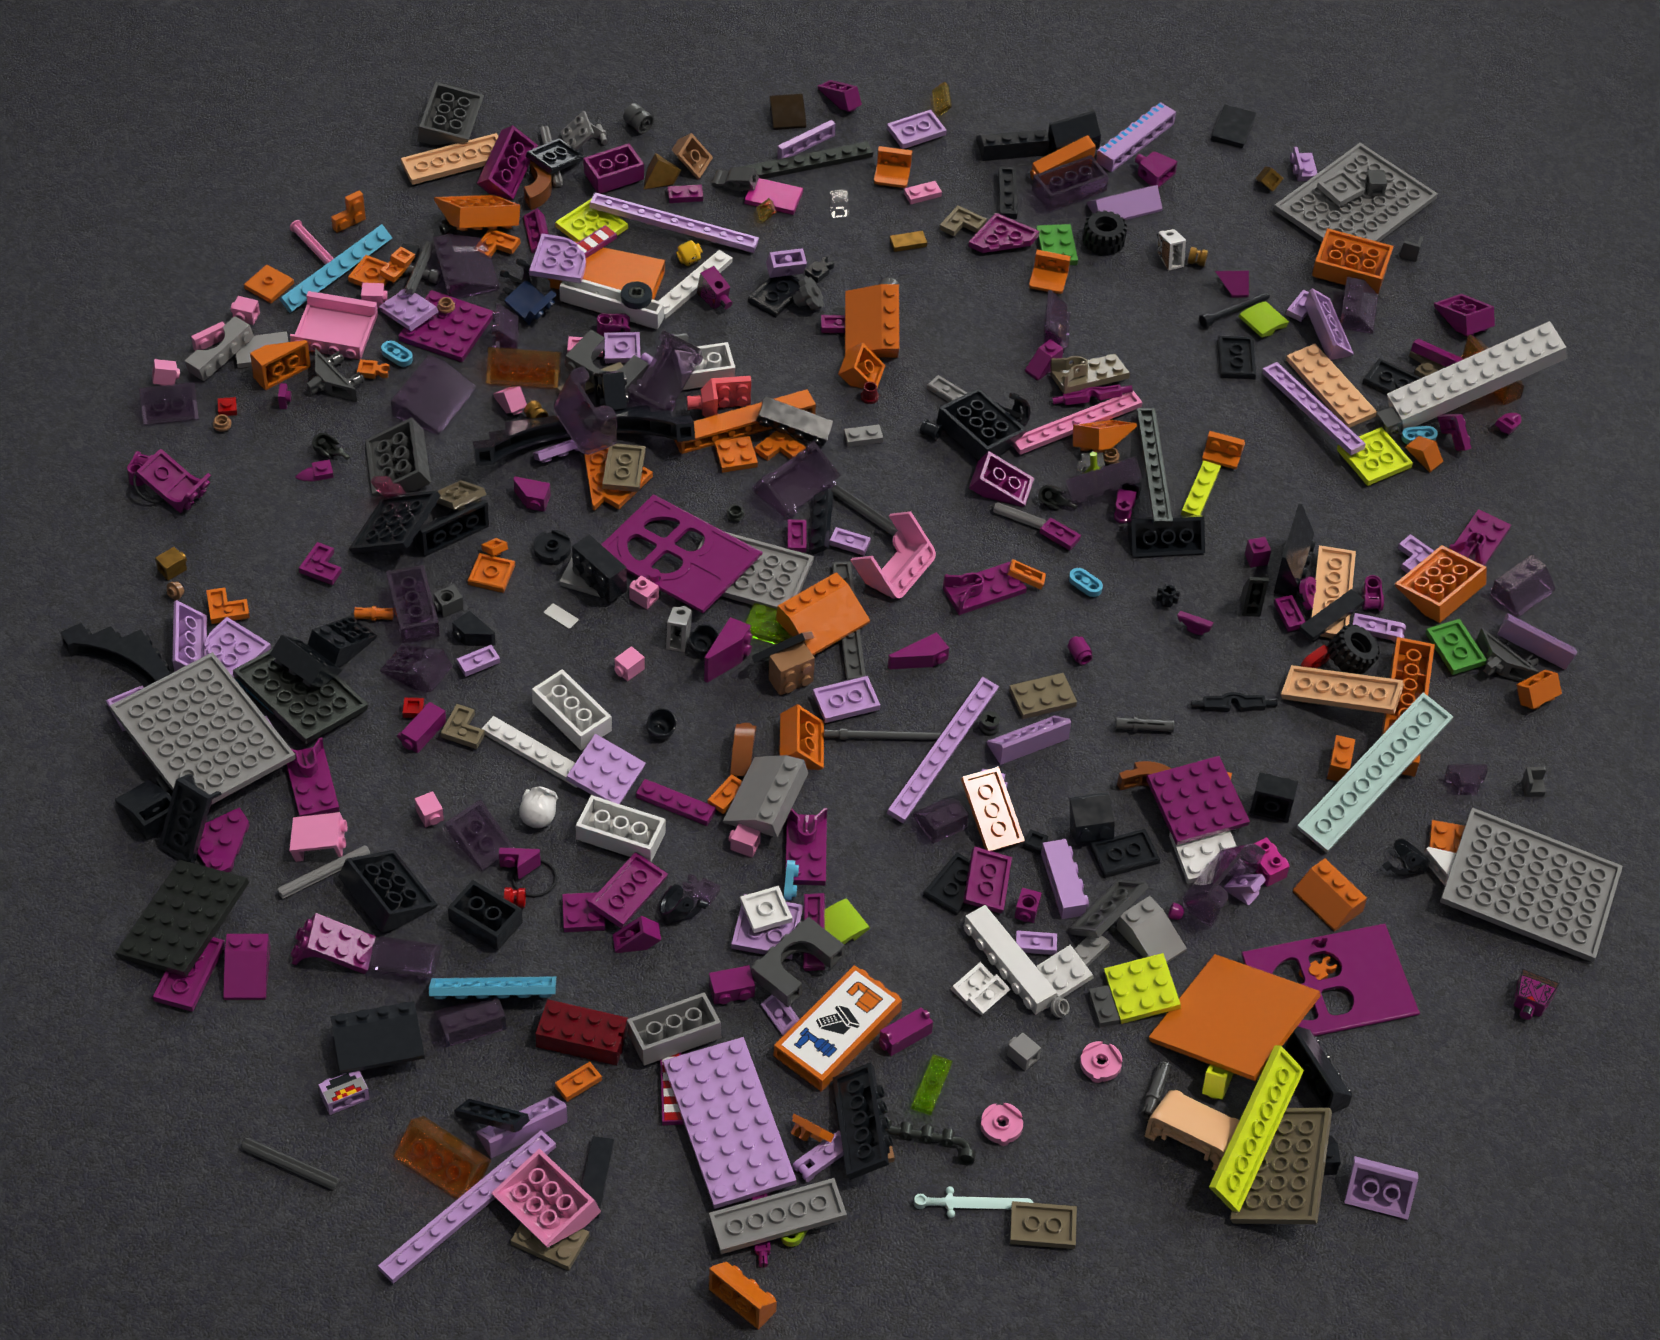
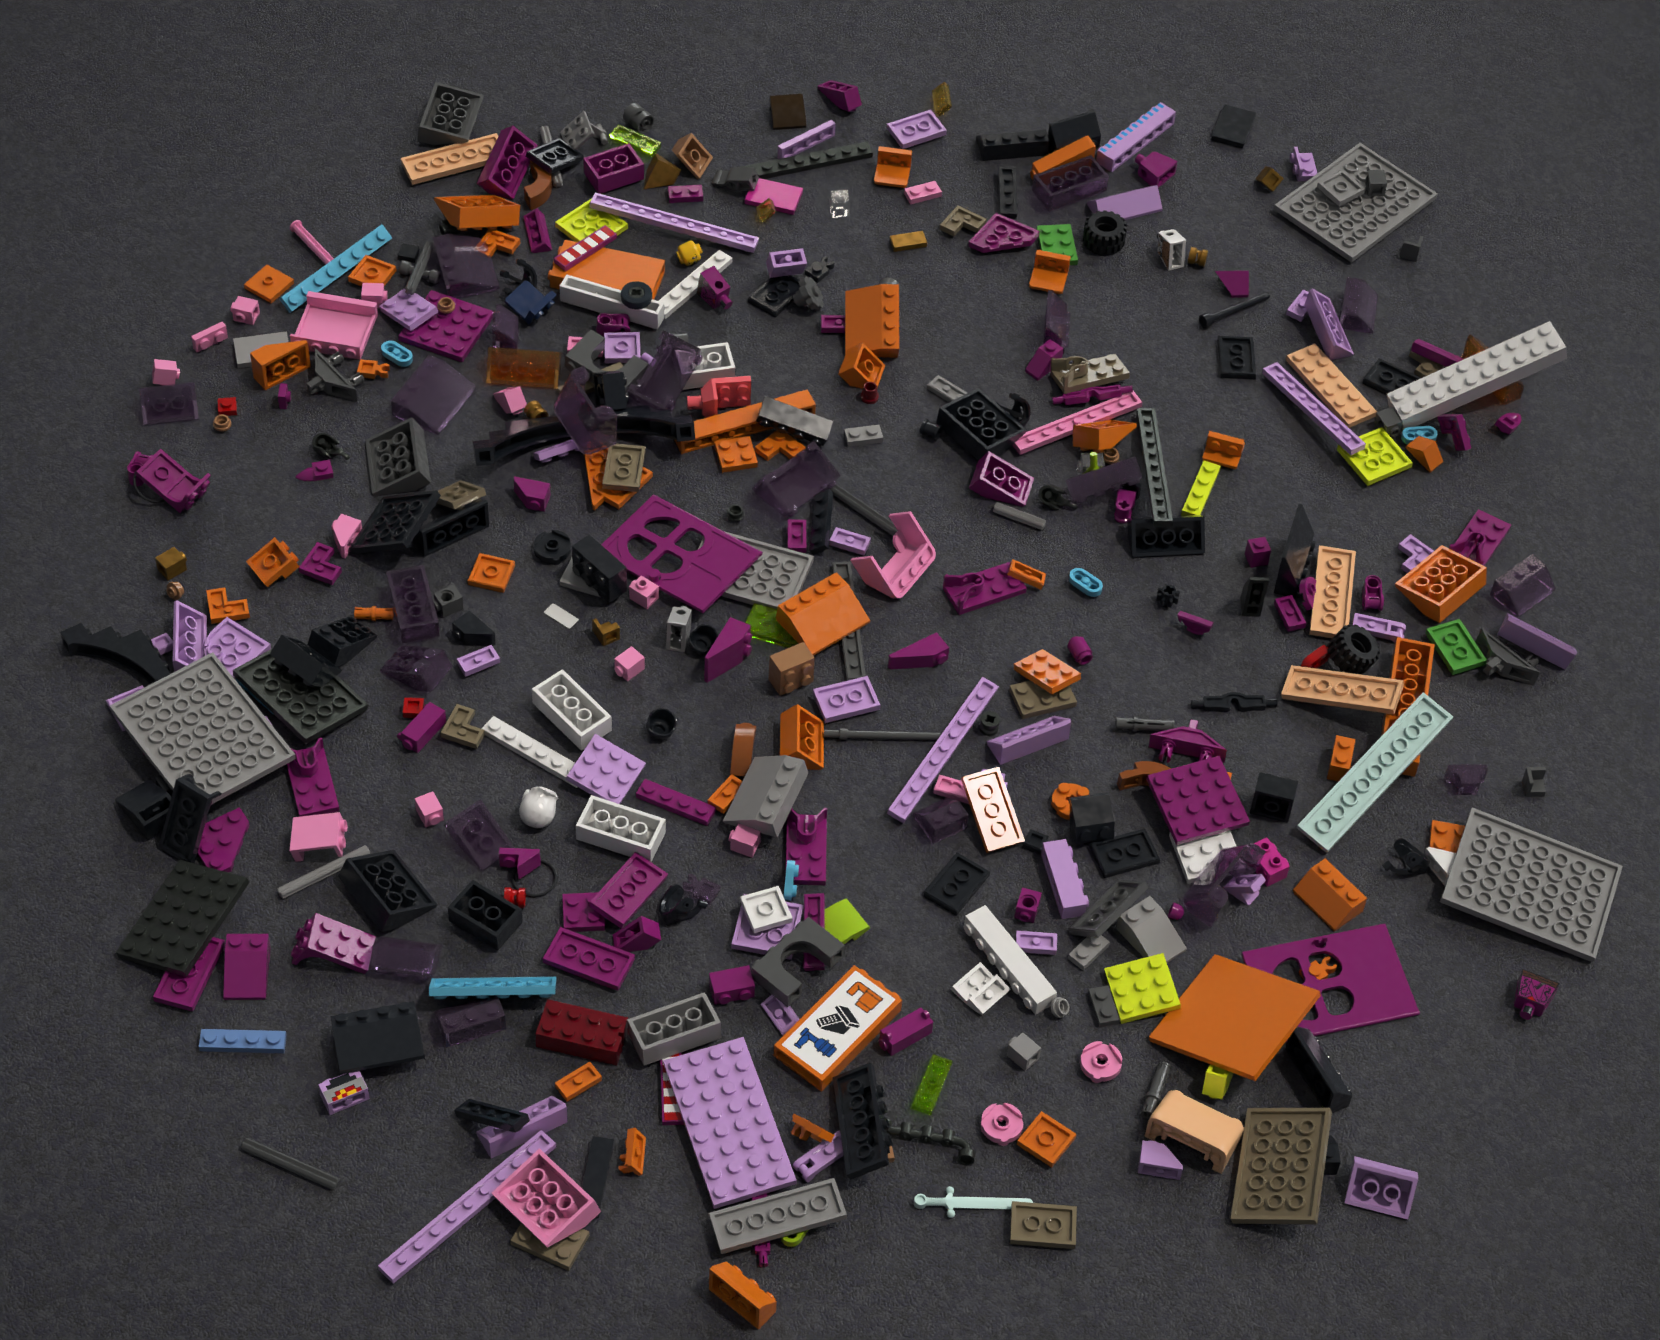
(162, 643): none -> lavender tile
(206, 362): light grey arch -> none
(242, 1041): none -> medium blue plate
(273, 562): none -> orange plate
(345, 531): none -> bright pink slope
(352, 215): orange plate -> none
(386, 487): clear pink slope -> none
(397, 265): orange slope -> none
(441, 1157): clear orange slope -> none
(494, 547): orange plate -> none
(558, 259): lavender plate -> none
(589, 958): none -> magenta plate
(607, 632): none -> pearl gold panel
(635, 1152): none -> orange plate
(637, 140): none -> clear neon green plate
(765, 654): black tile -> none
(950, 788): none -> bright pink plate
(987, 879): magenta plate -> none
(1046, 1139): none -> orange plate
(1047, 671): none -> orange plate
(1060, 534): magenta plate -> none
(1061, 796): none -> orange plate
(1065, 971): white plate -> none
(1158, 1161): none -> lavender slope
(1186, 741): none -> magenta connector
(1256, 1128): neon yellow plate -> none
(1263, 319): lime slope -> none
(1331, 615): black tile -> none
(1353, 257): orange slope -> none
(1466, 314): magenta slope -> none
(1539, 689): orange brick -> none

